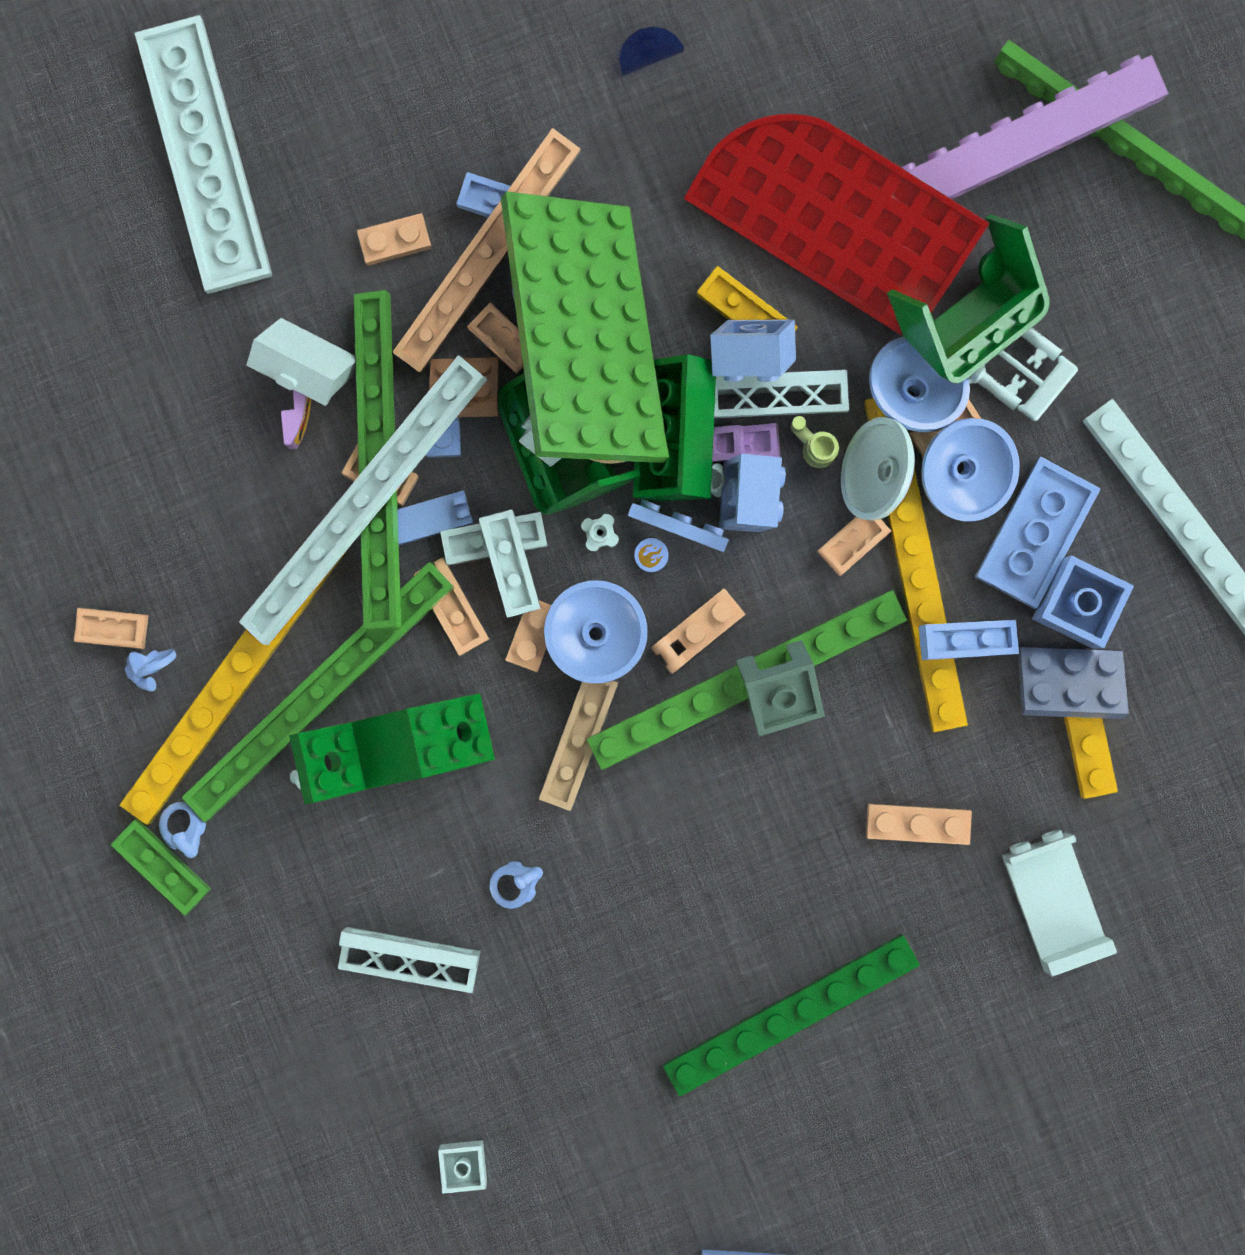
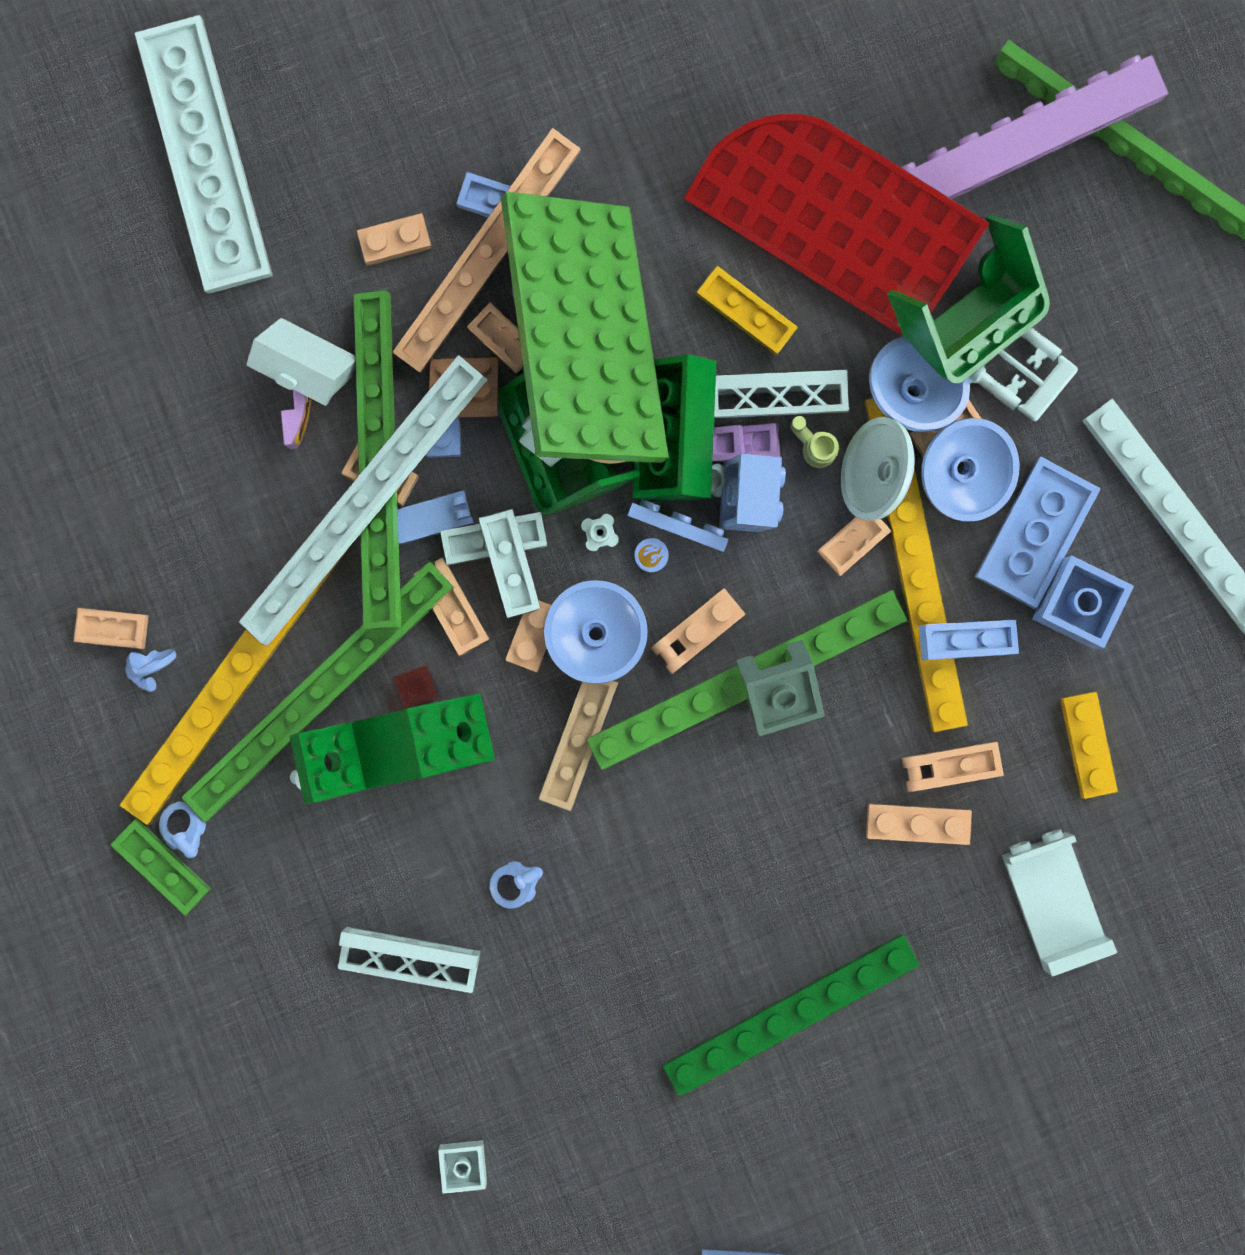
(416, 686): none -> clear red plate
(648, 47): clear blue plate -> none
(753, 349): light blue brick -> none
(954, 766): none -> light nougat plate
(1072, 683): sand blue plate -> none

